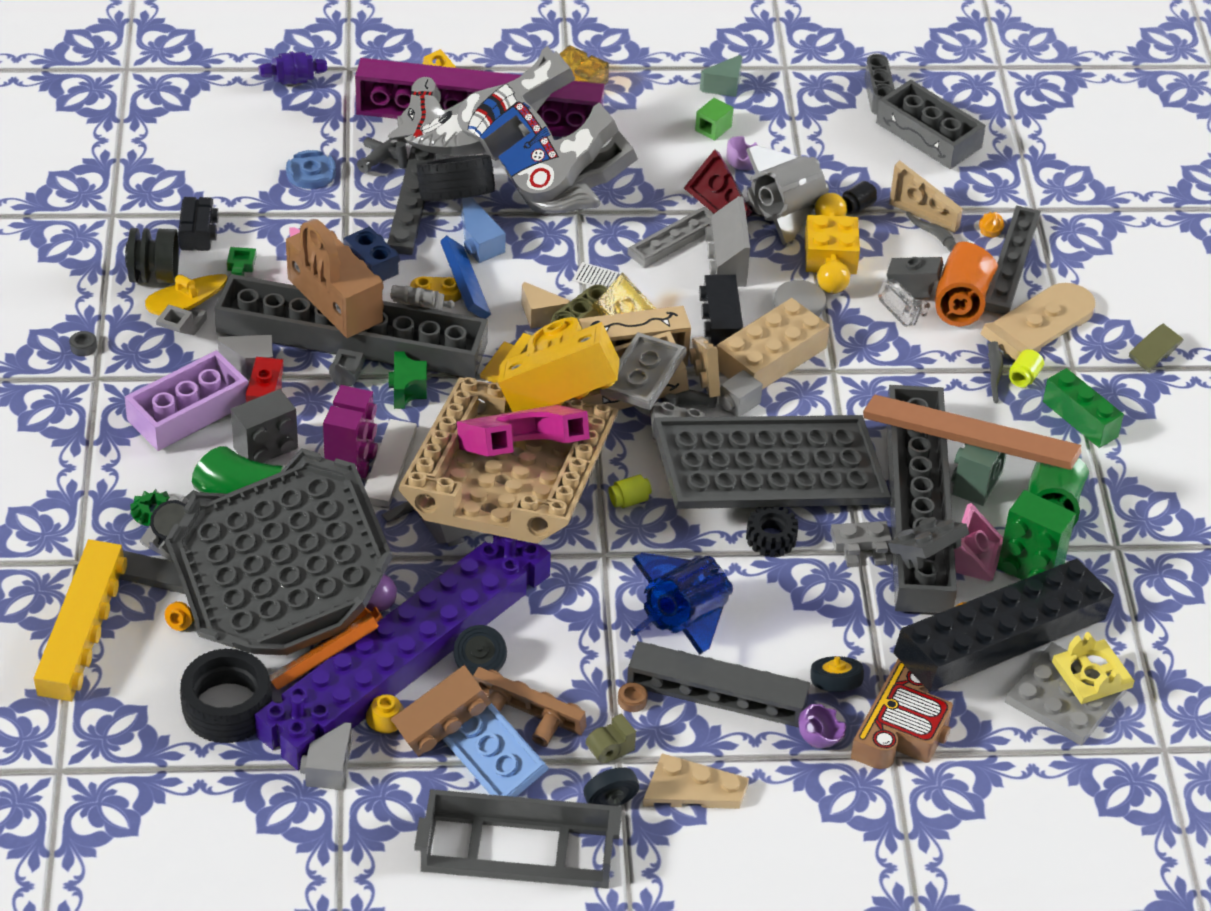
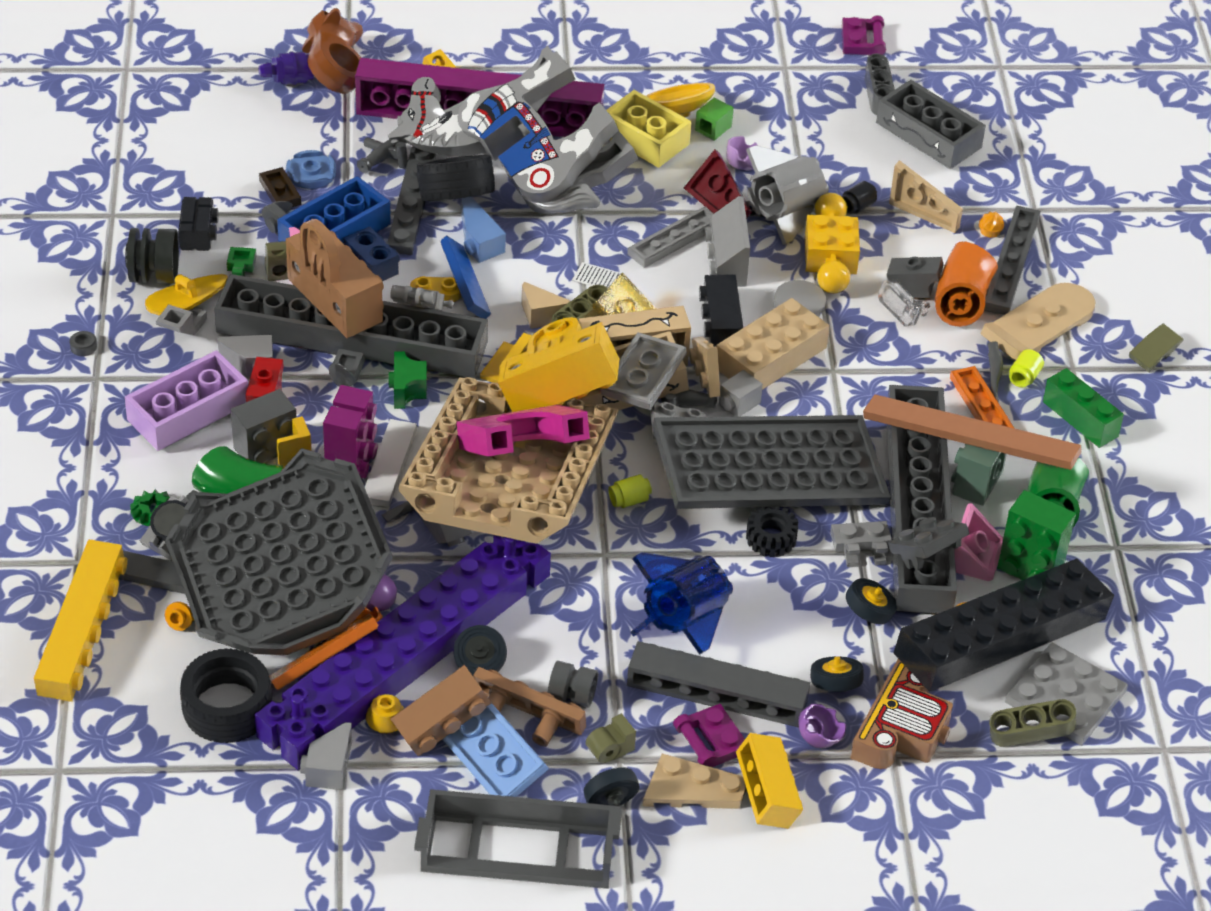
(273, 212): none -> dark grey plate
(275, 256): none -> olive leg
(279, 186): none -> dark brown plate
(289, 446): none -> yellow panel
(330, 50): none -> dark orange animal
(342, 210): none -> blue brick
(573, 684): none -> dark grey wheel
(586, 68): clear yellow piece -> none
(632, 697): medium nougat tile -> none
(650, 128): none -> light yellow brick
(684, 97): none -> yellow dish
(718, 731): none -> magenta plate
(722, 77): sand green slope -> none
(769, 780): none -> yellow brick
(855, 35): none -> magenta plate
(871, 601): none -> black wheel
(940, 232): dark grey animal -> none
(978, 396): none -> orange tile
(1043, 712): none -> olive beam
(1103, 685): light yellow piece -> none

